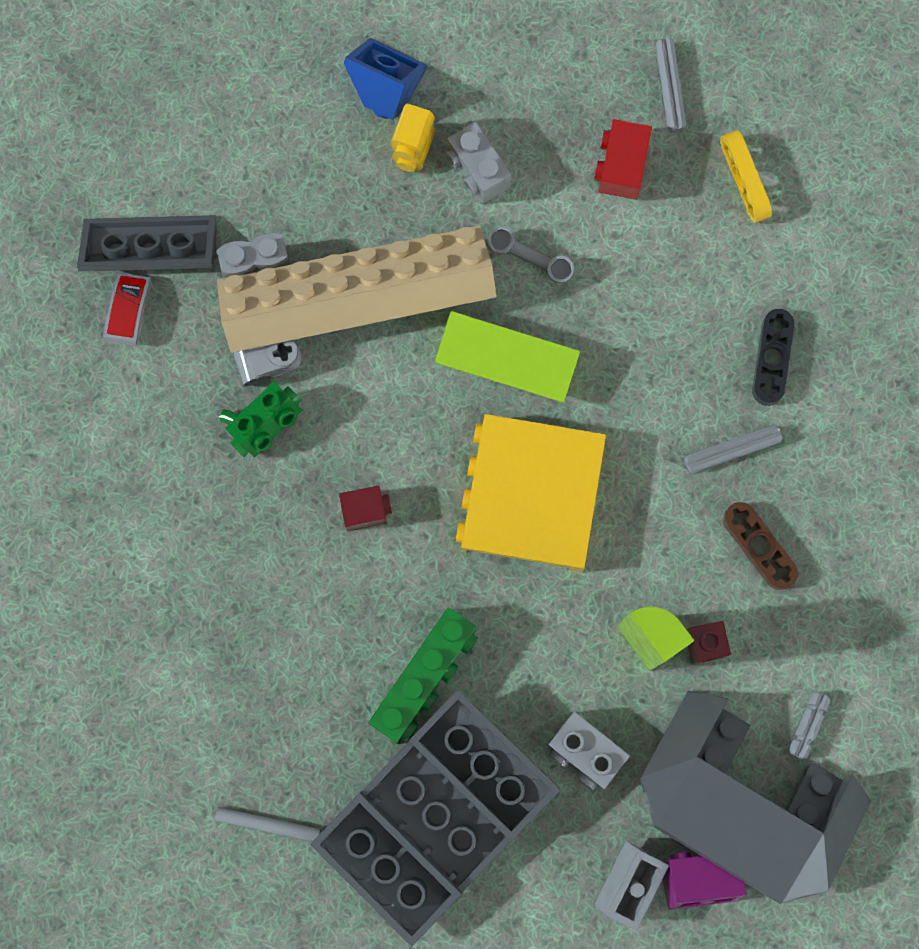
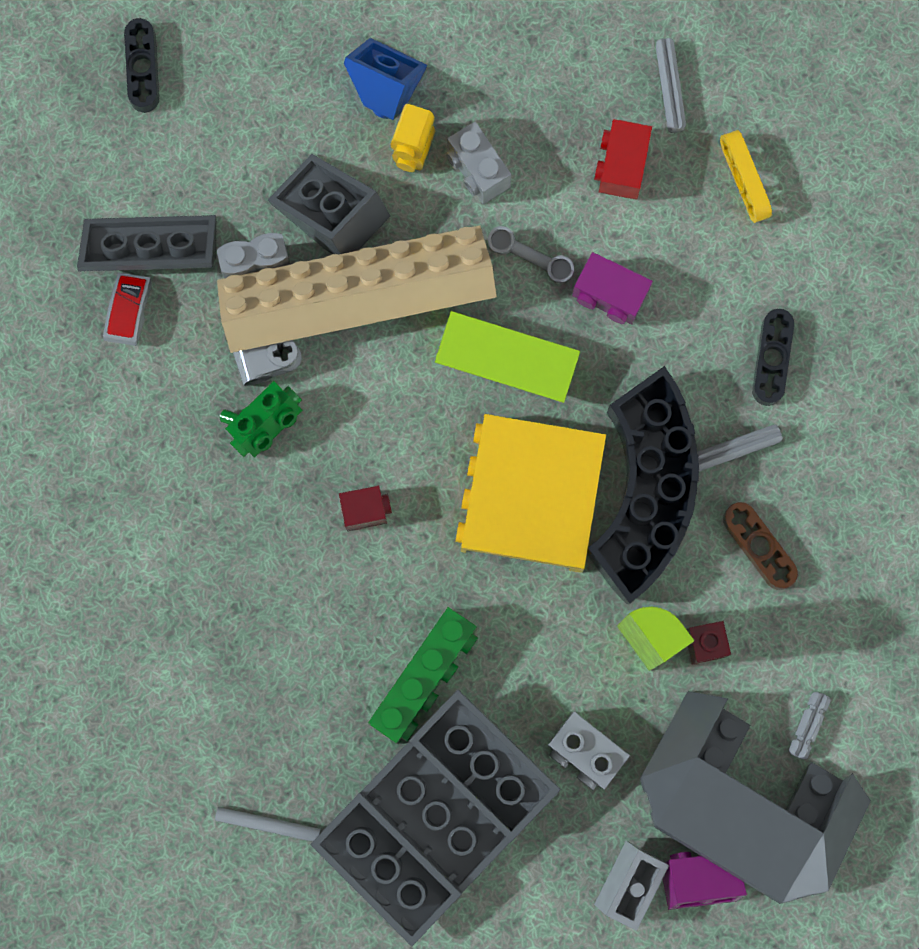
(133, 54): none -> black beam
(330, 206): none -> dark grey slope
(611, 289): none -> magenta brick
(658, 488): none -> black brick

